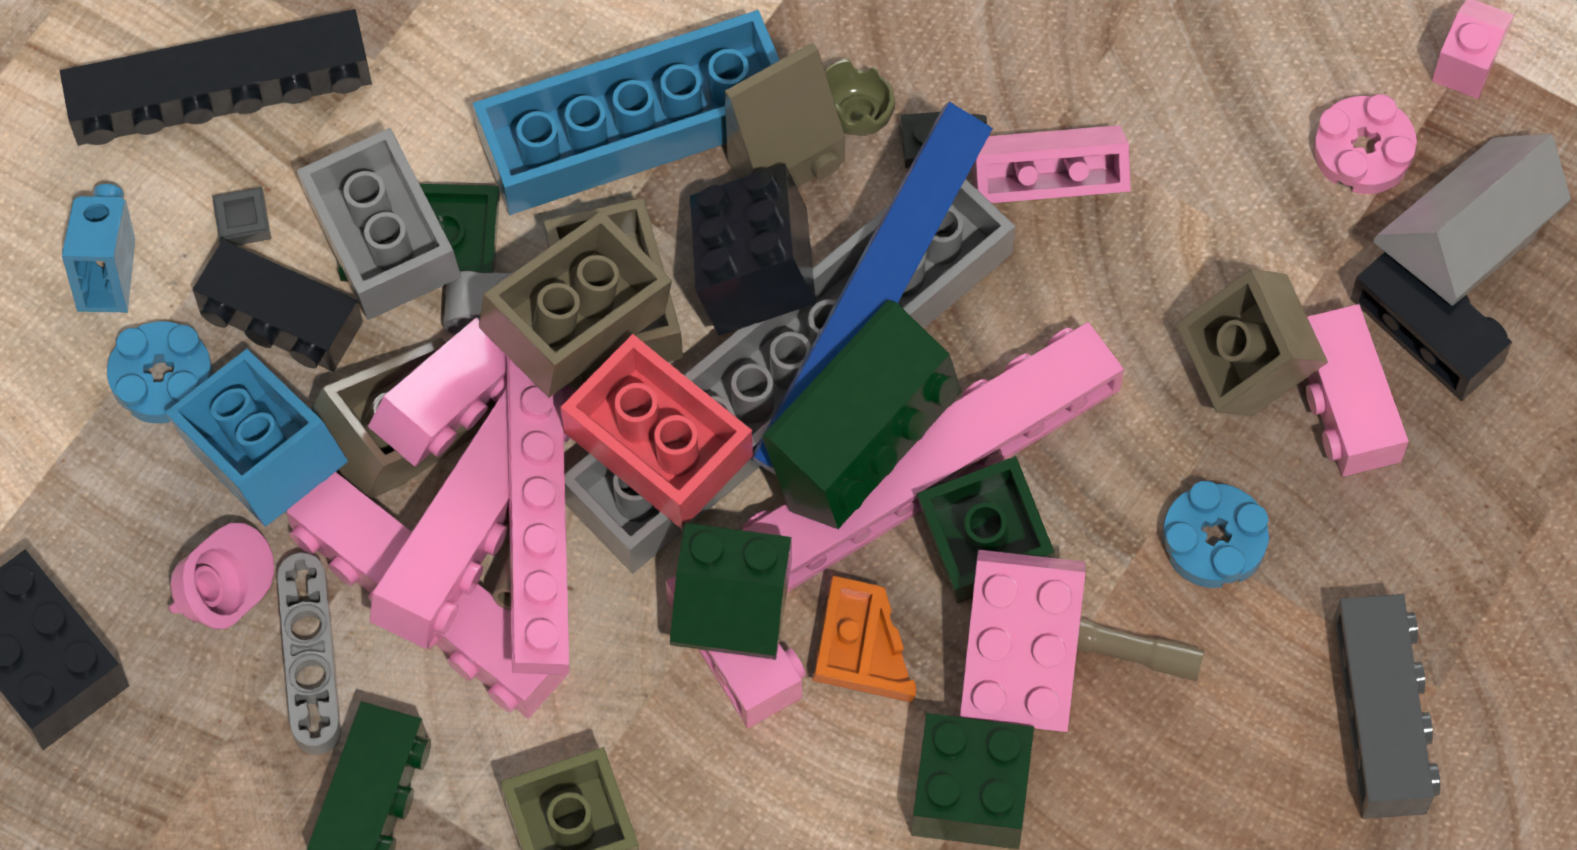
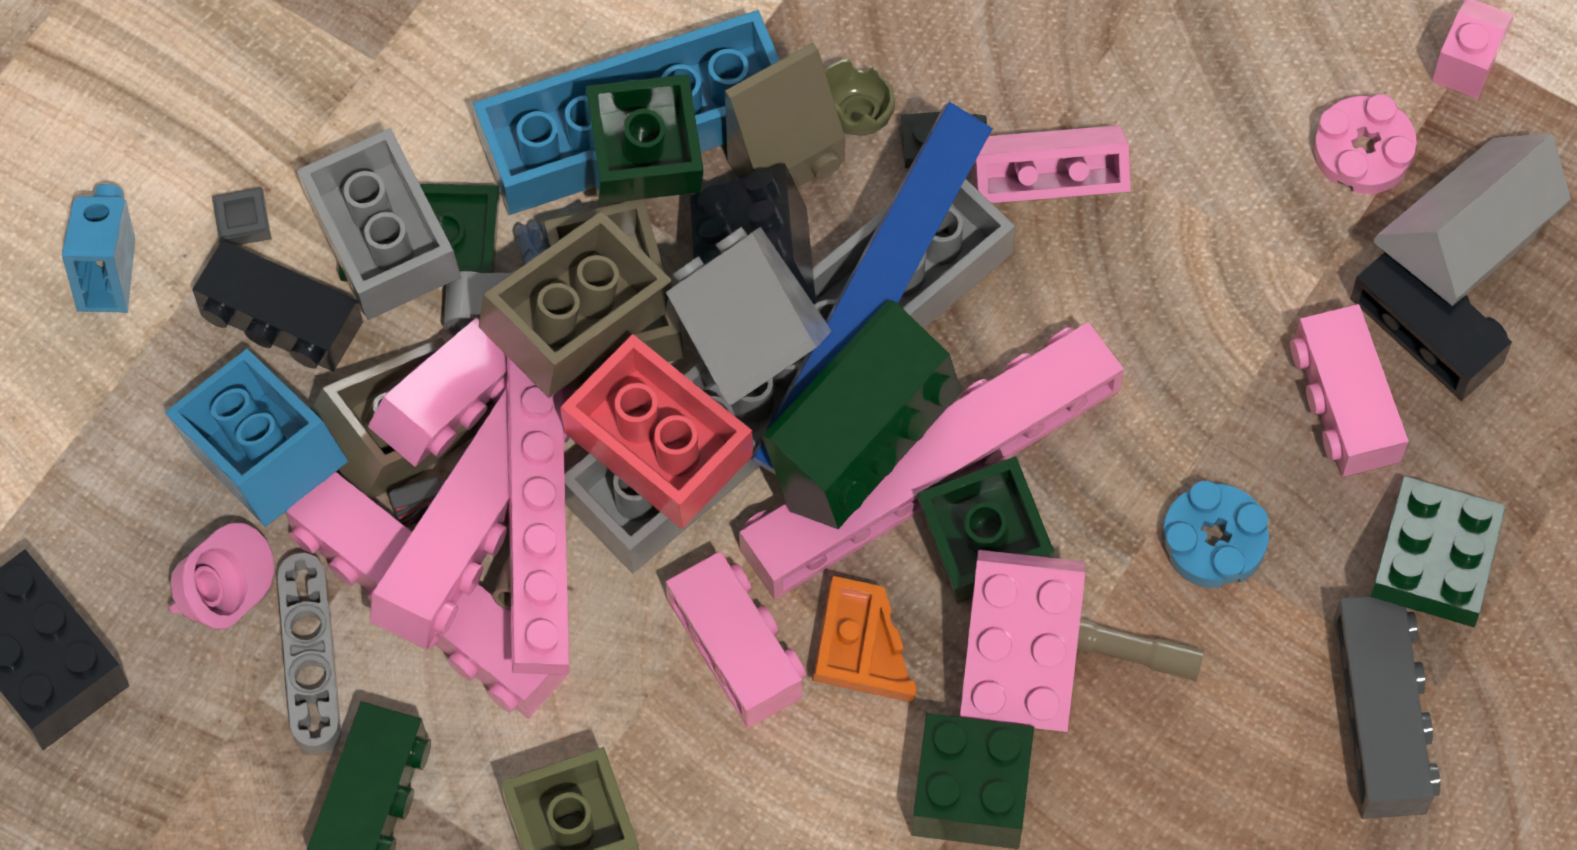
(139, 351): dark azure plate -> none
(215, 78): black brick -> none
(414, 499): none -> dark grey tile
(531, 240): none -> sand blue axle
(643, 139): none -> dark green brick
(730, 590): dark green slope -> none
(746, 313): none -> light grey slope
(1251, 342): dark tan brick -> none
(1438, 551): none -> plate

